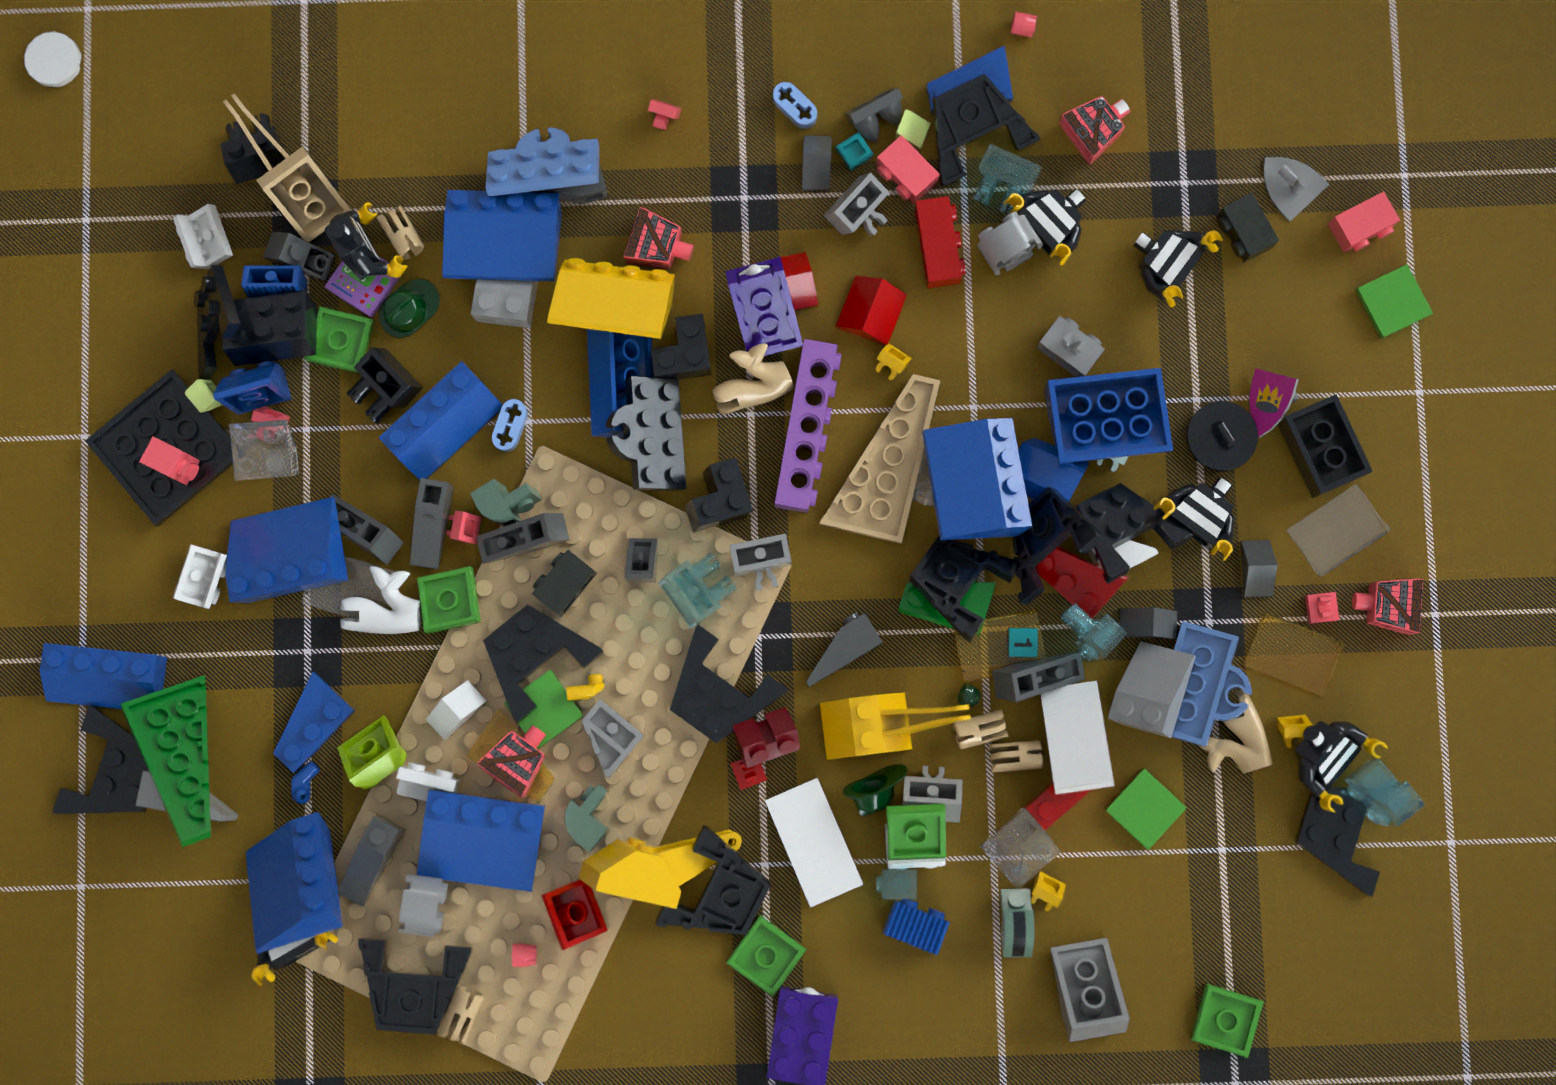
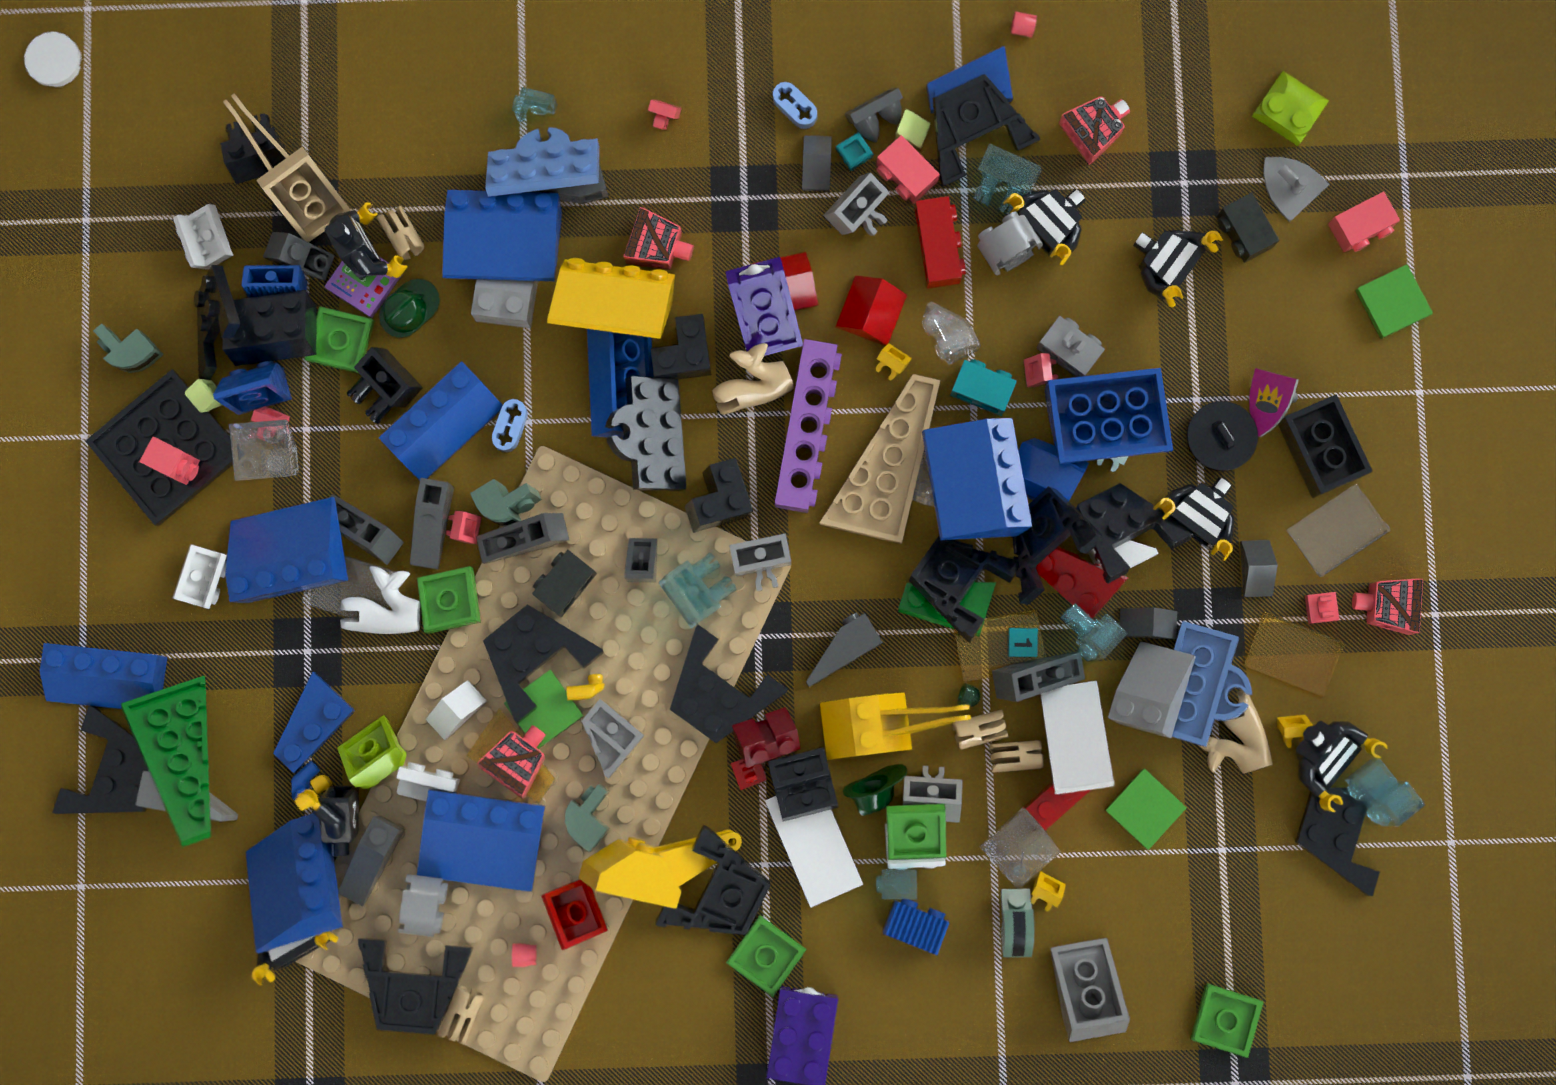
(131, 354): none -> sand green brick
(336, 810): none -> black torso
(535, 100): none -> clear light blue bracket
(803, 784): none -> black slope
(952, 333): none -> clear slope
(983, 387): none -> teal brick
(1039, 369): none -> coral tile
(1290, 108): none -> lime slope

